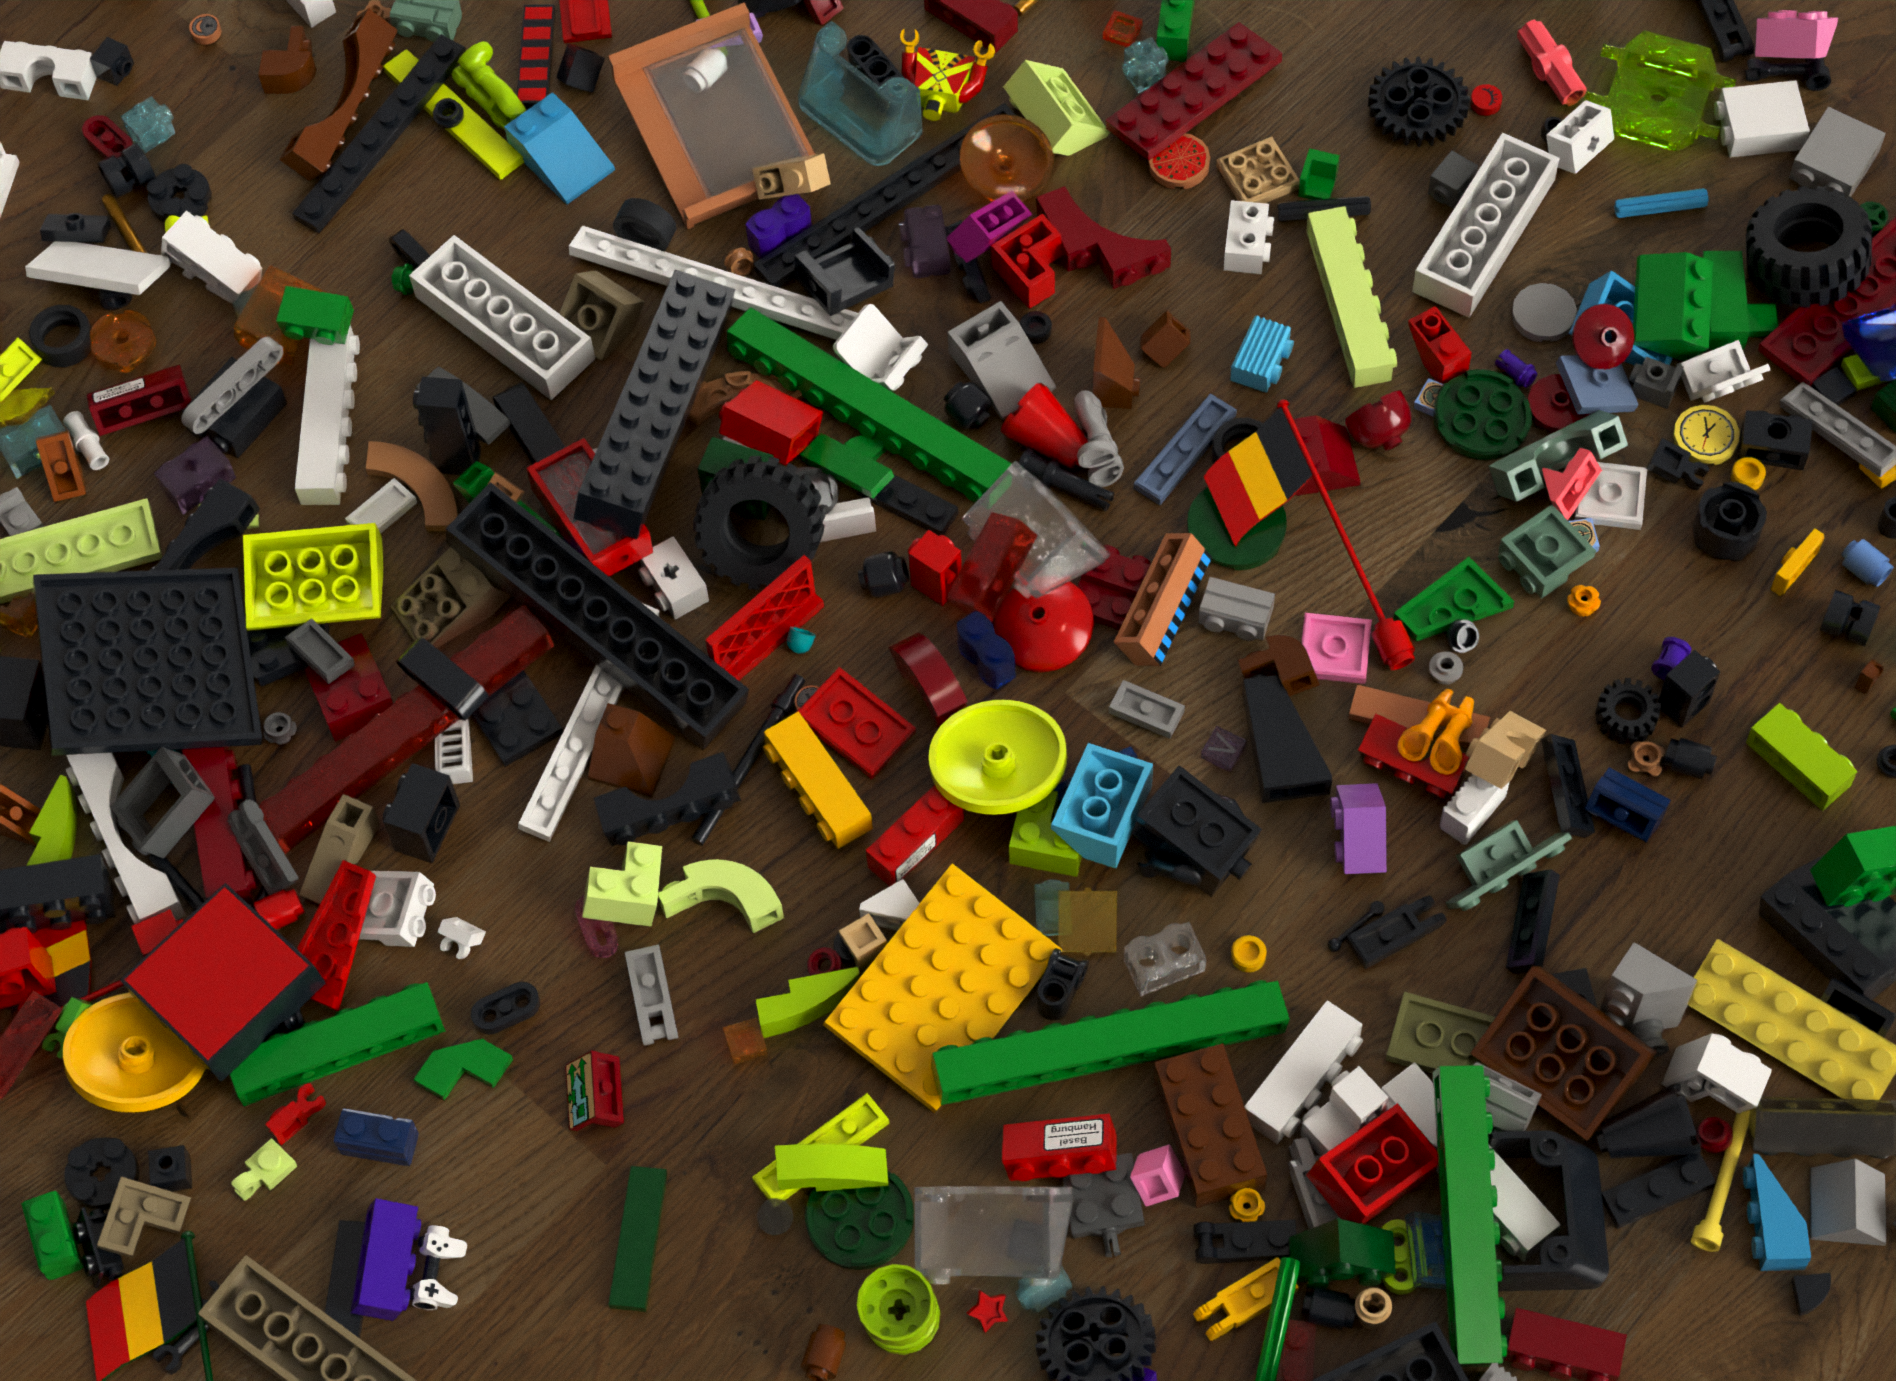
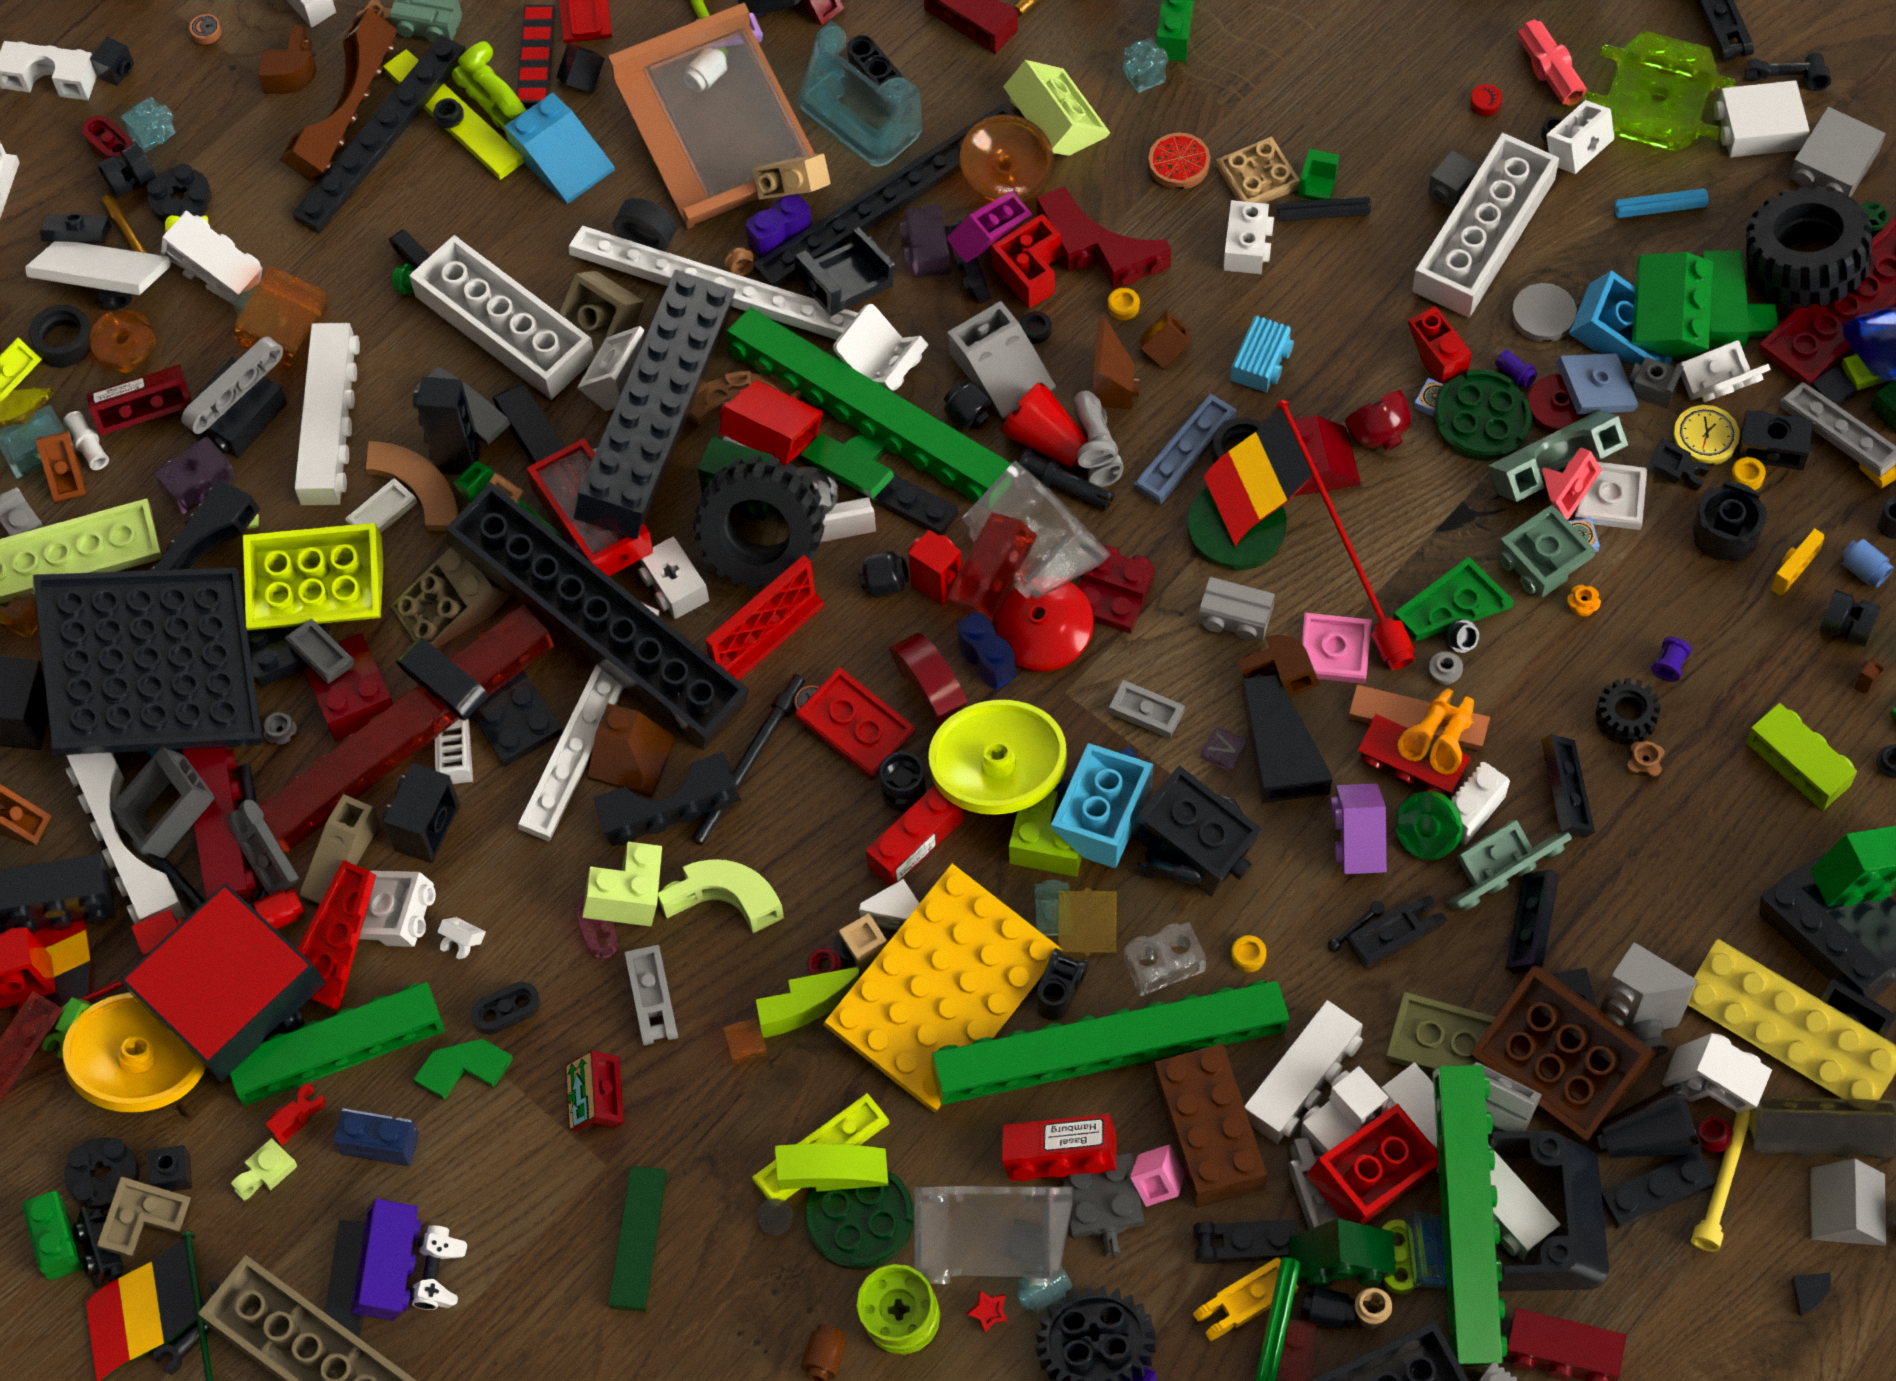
(55, 825): lime slope -> none
(314, 315): green brick -> none
(612, 367): none -> white slope
(800, 640): teal hinge -> none
(817, 780): yellow brick -> none
(902, 780): none -> black wheel
(944, 77): torso -> none
(1122, 29): clear orange tile -> none
(1123, 304): none -> yellow tile
(1163, 599): nougat brick -> none
(1193, 91): dark red plate -> none
(1248, 1196): yellow plate -> none
(1350, 297): yellowish green brick -> none
(1417, 93): black gear -> none
(1429, 825): none -> green tile
(1503, 749): tan arch -> none
(1590, 341): dark red dish -> none
(1627, 804): dark blue brick -> none
(1688, 688): black brick -> none
(1690, 758): black brick -> none
(1779, 1227): dark azure slope -> none
(1793, 35): bright pink slope -> none

